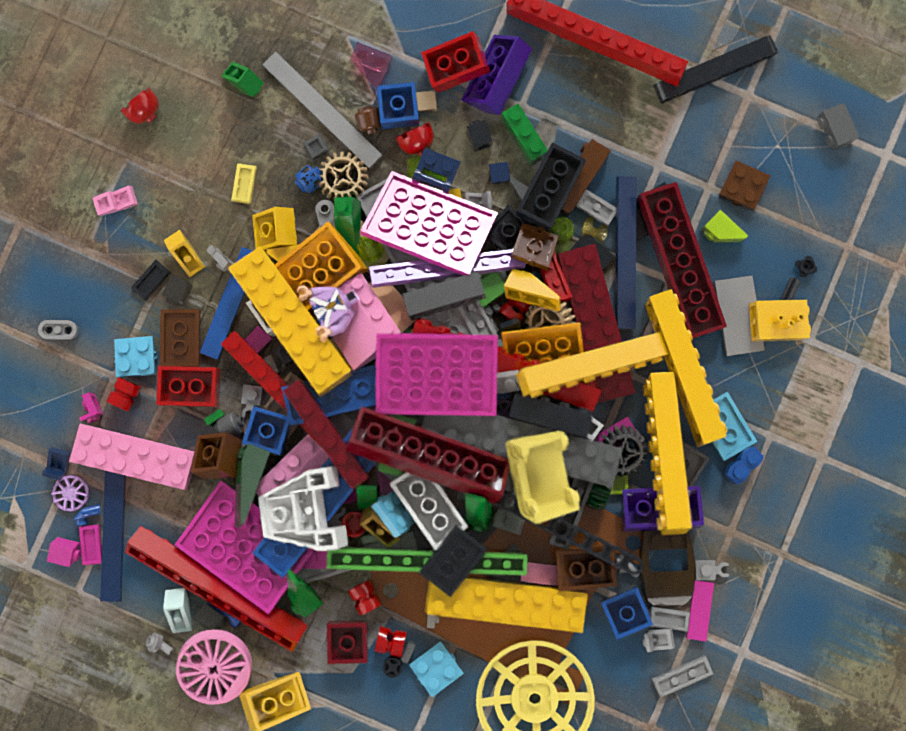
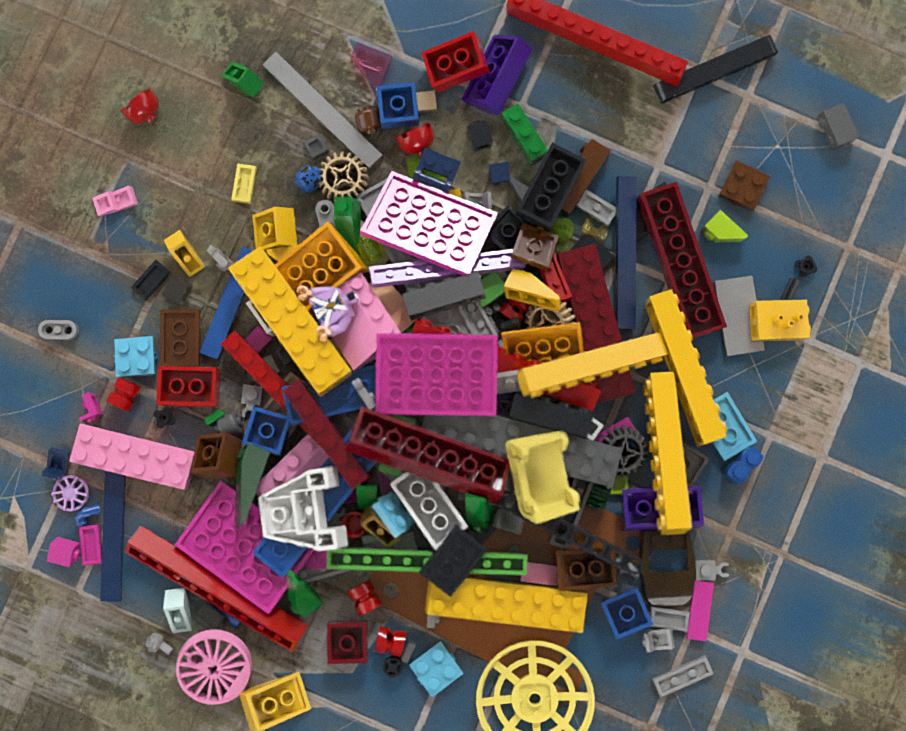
(159, 417): none -> black plate
(368, 398): none -> light grey plate

